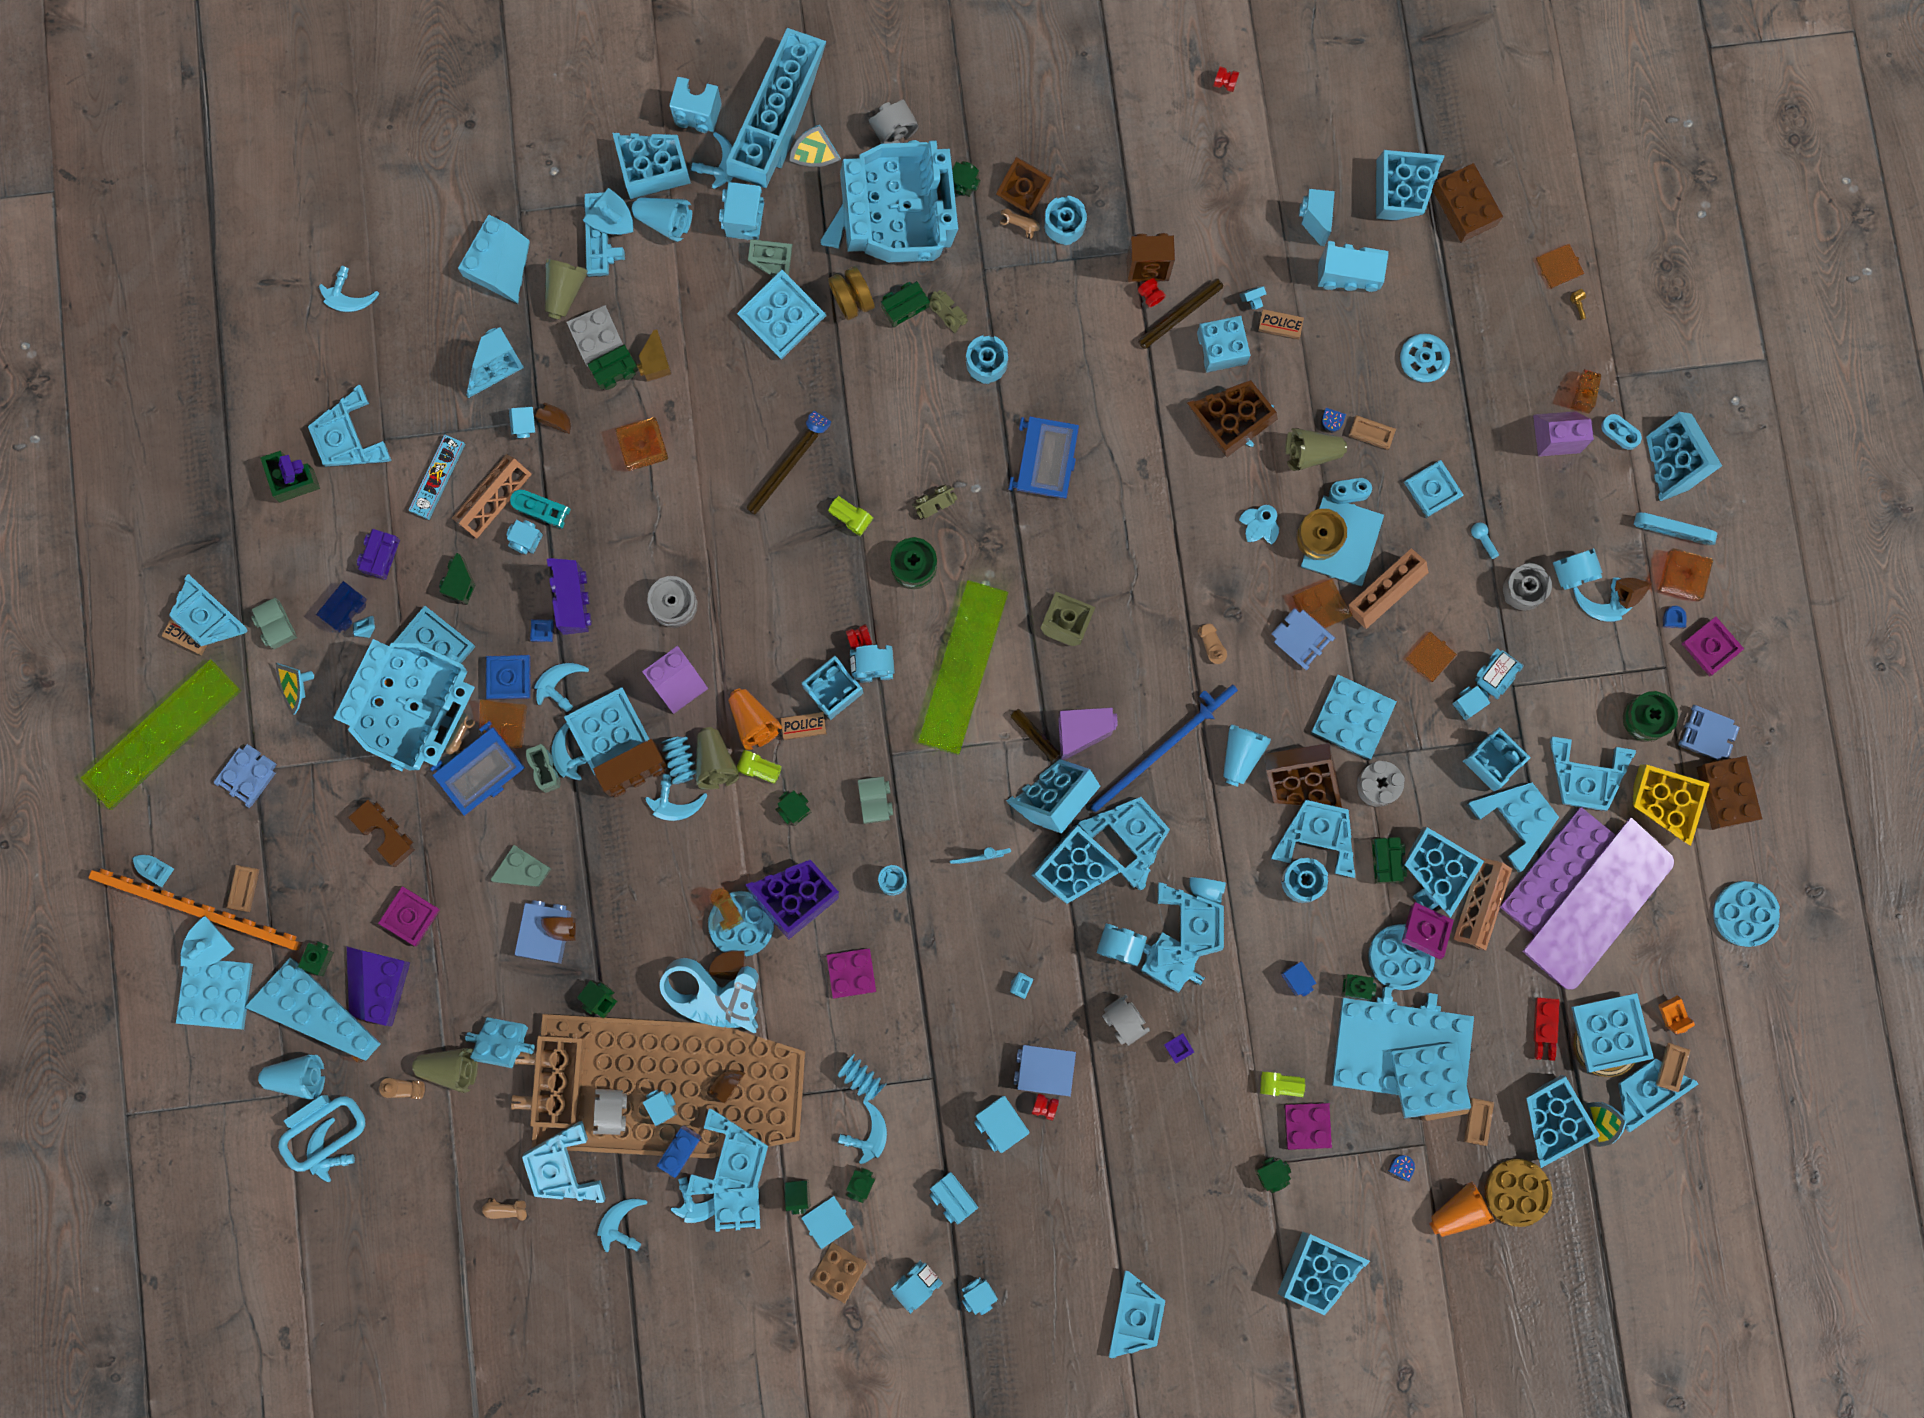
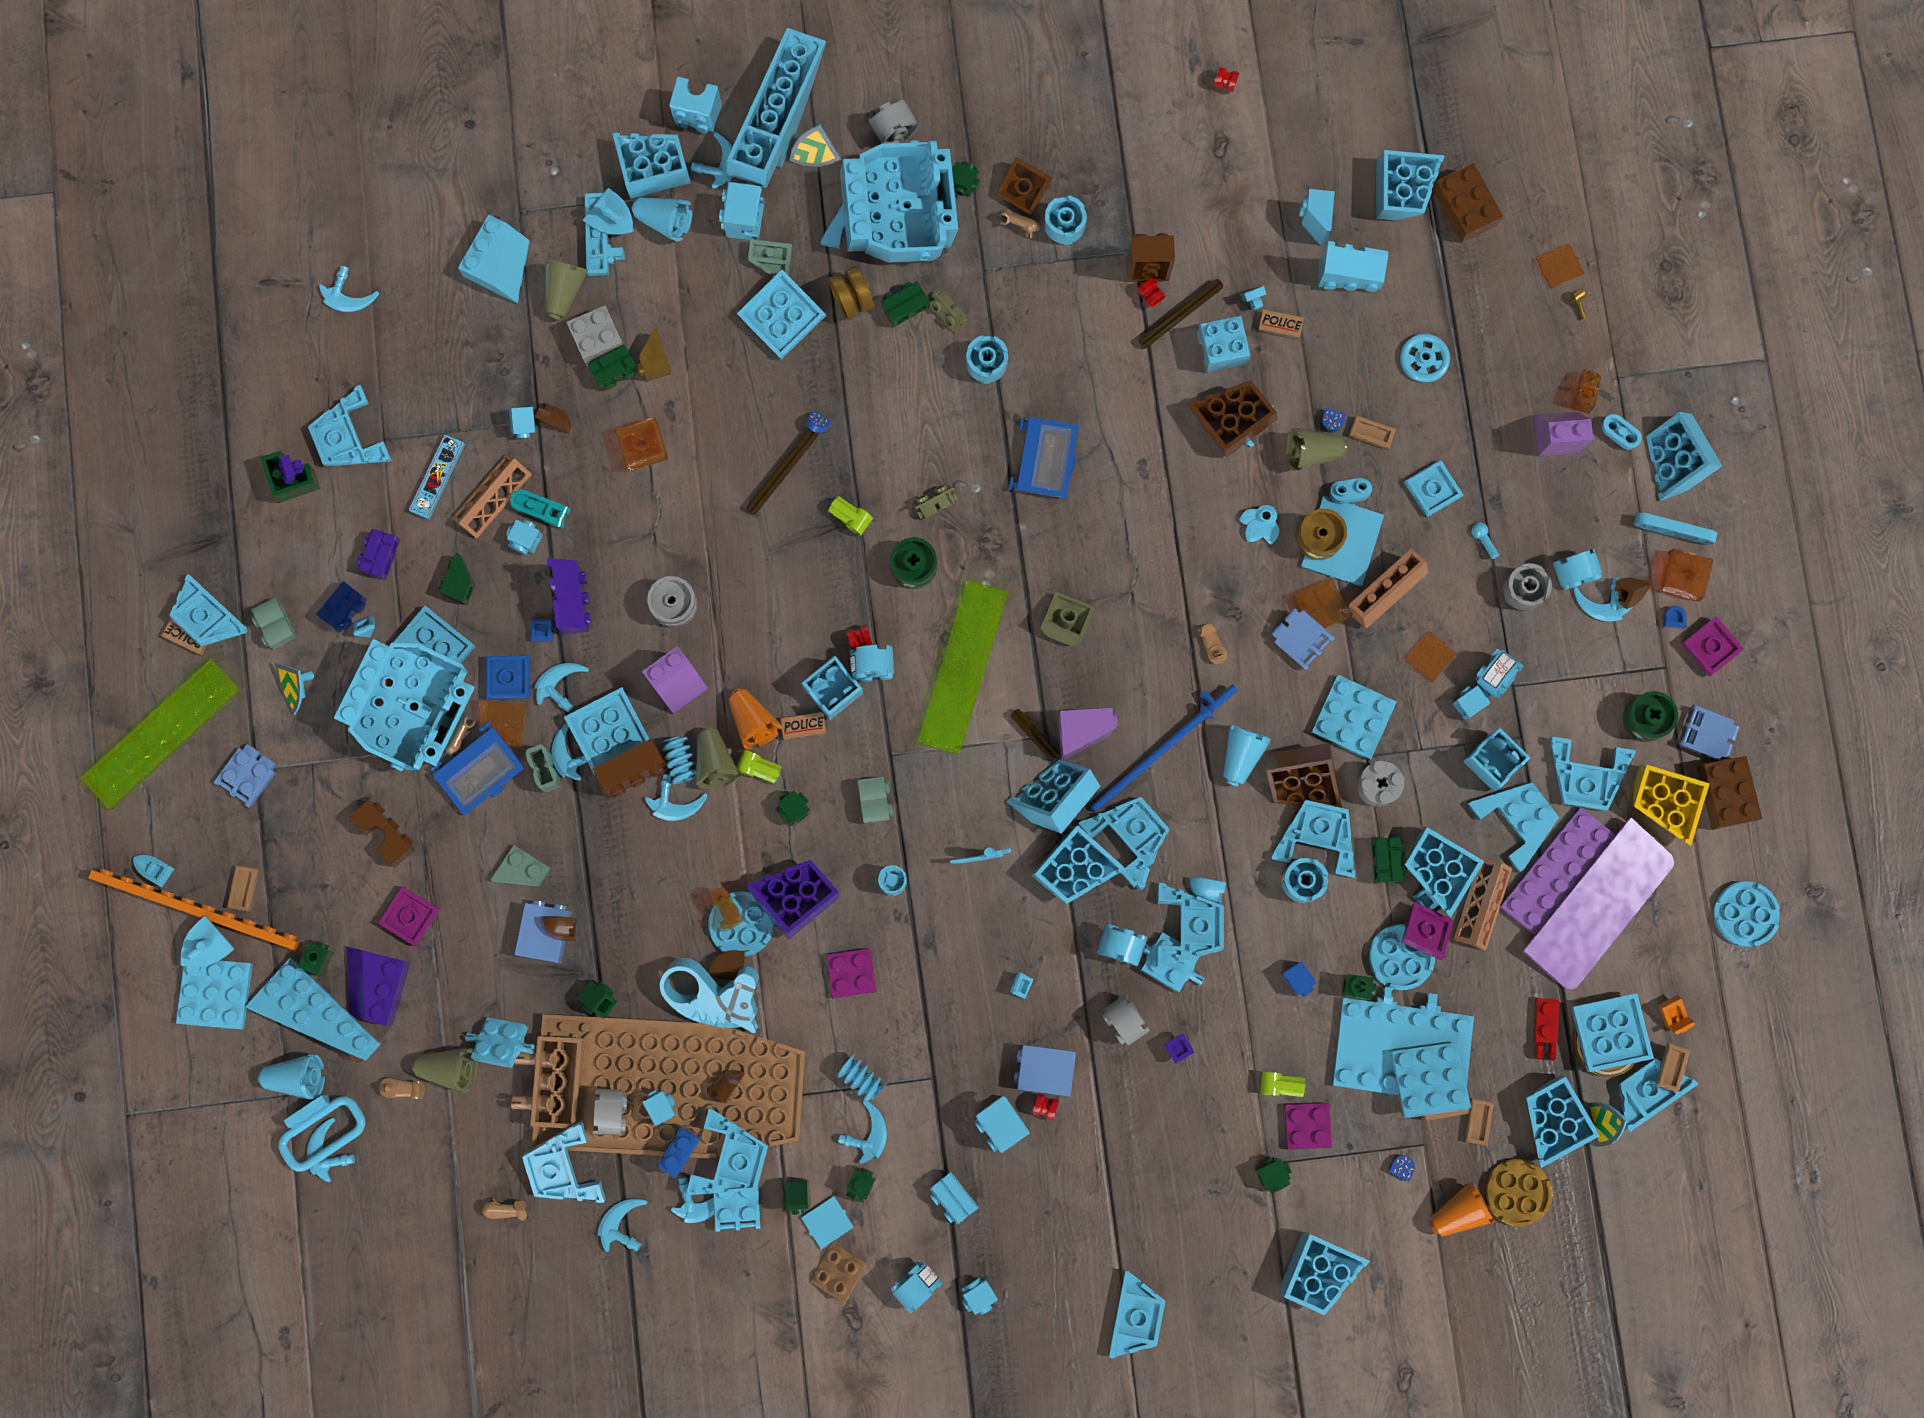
(493, 361): medium azure wedge -> none

